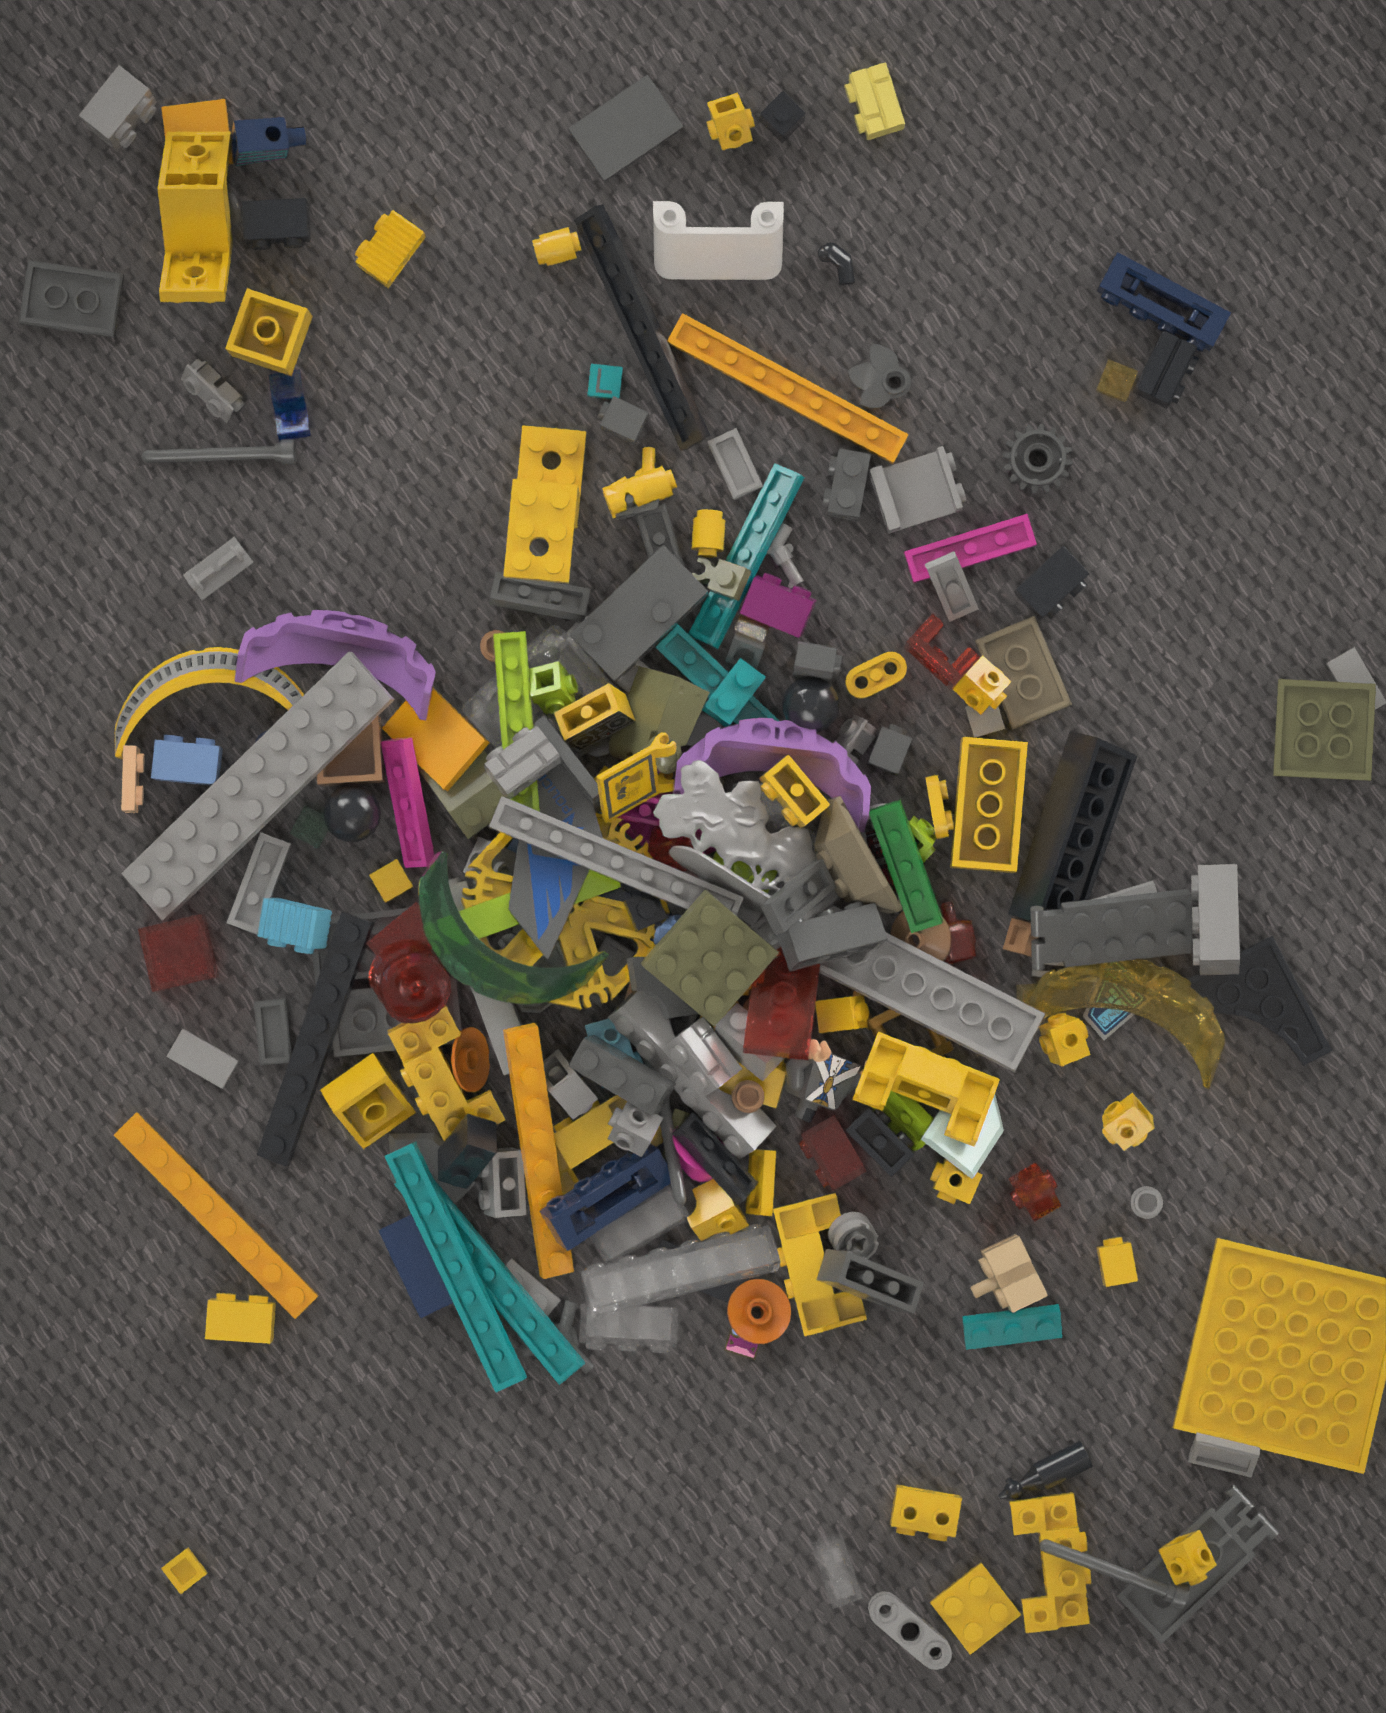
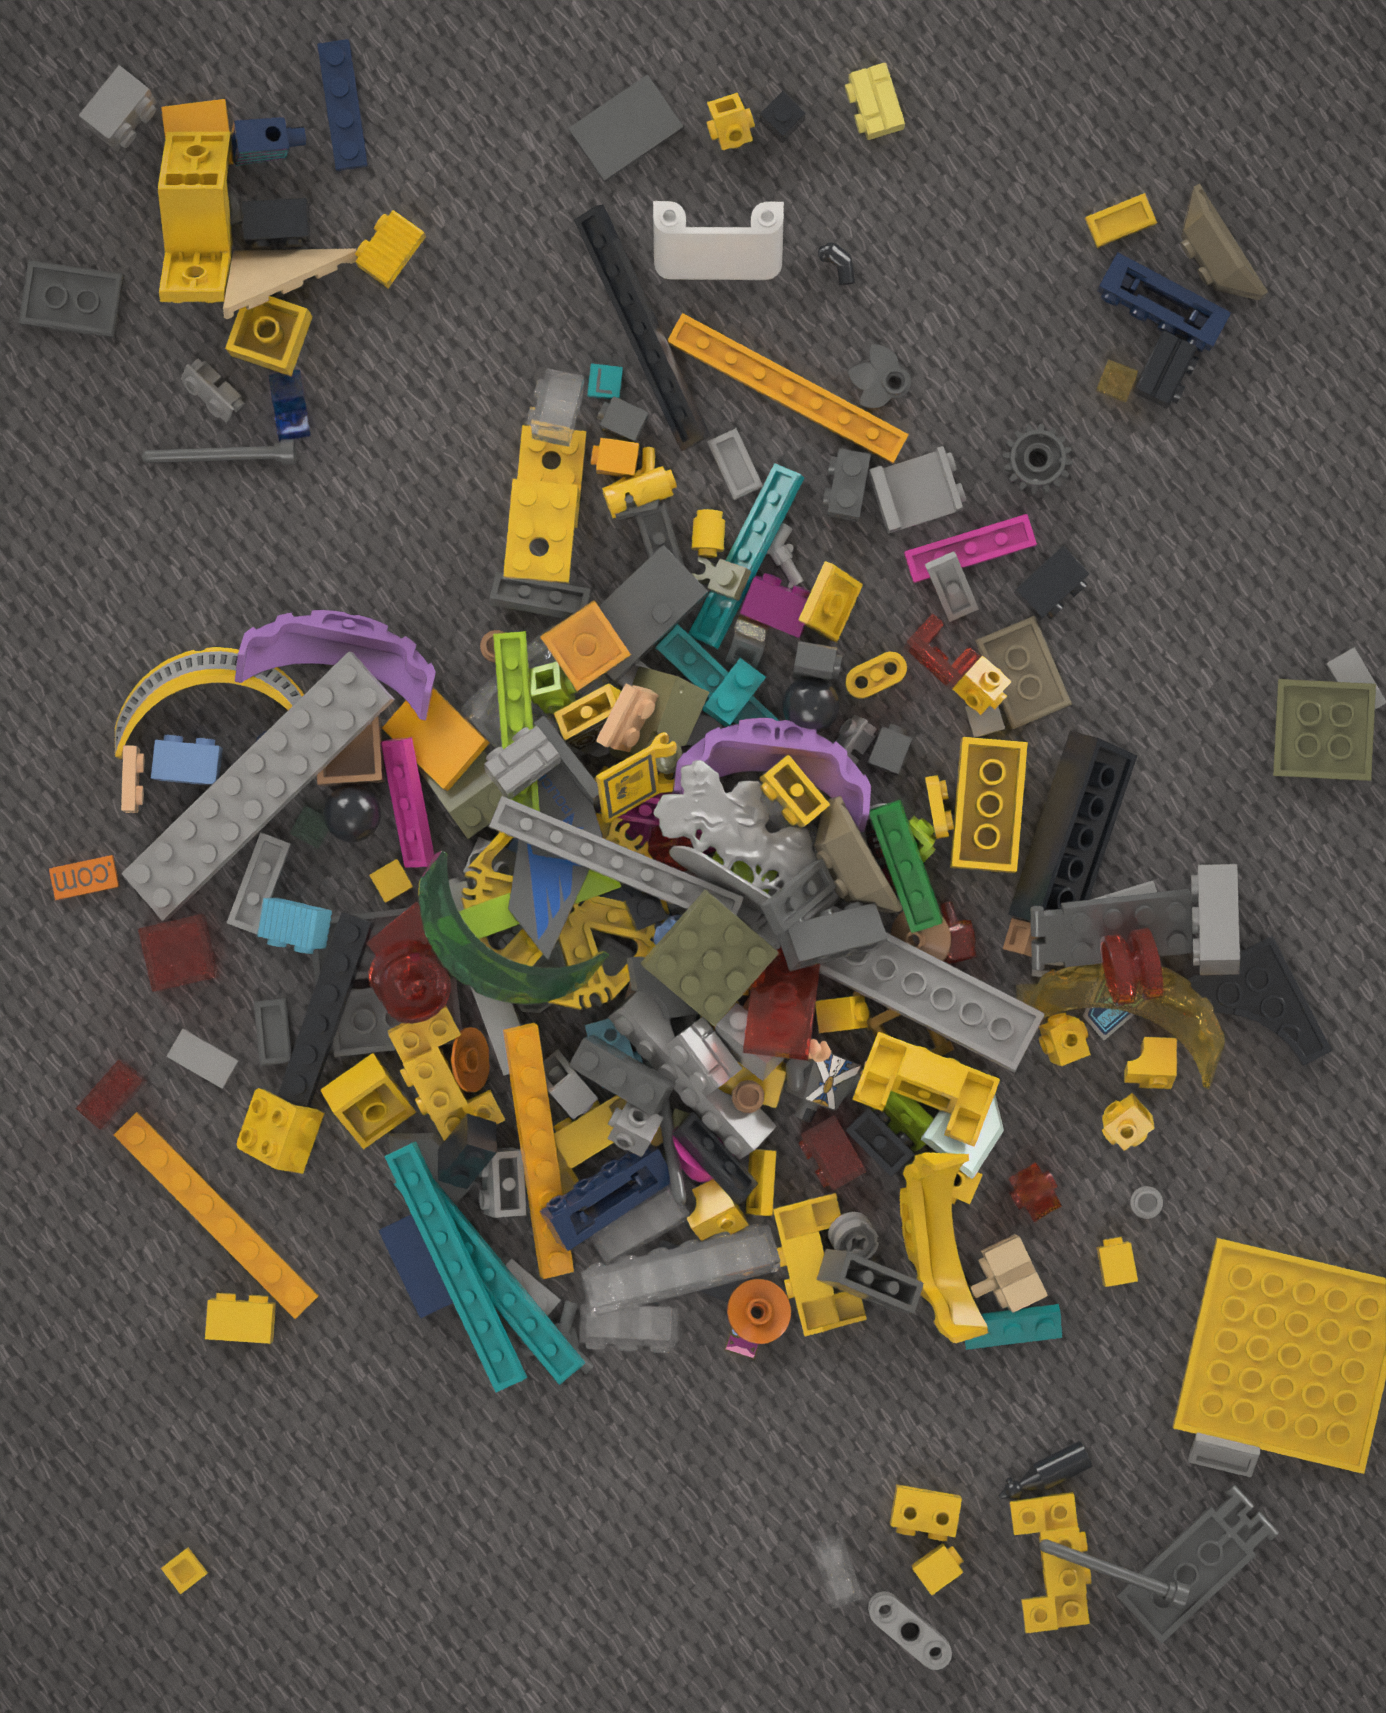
(84, 877): none -> orange tile
(111, 1094): none -> clear red brick
(218, 568): light grey hinge -> none
(264, 272): none -> tan tile
(279, 1132): none -> yellow bracket
(342, 105): none -> dark blue plate
(556, 246): yellow brick -> none
(556, 407): none -> clear brick
(585, 645): none -> light orange tile
(615, 457): none -> light orange brick
(627, 718): none -> light nougat plate
(830, 602): none -> yellow tile
(932, 1244): none -> yellow windscreen
(938, 1567): none -> yellow brick
(975, 1608): yellow plate -> none
(1120, 220): none -> yellow tile
(1131, 966): none -> clear red wheel
(1155, 1066): none -> yellow brick
(1188, 1558): yellow brick -> none
(1216, 250): none -> dark tan wedge

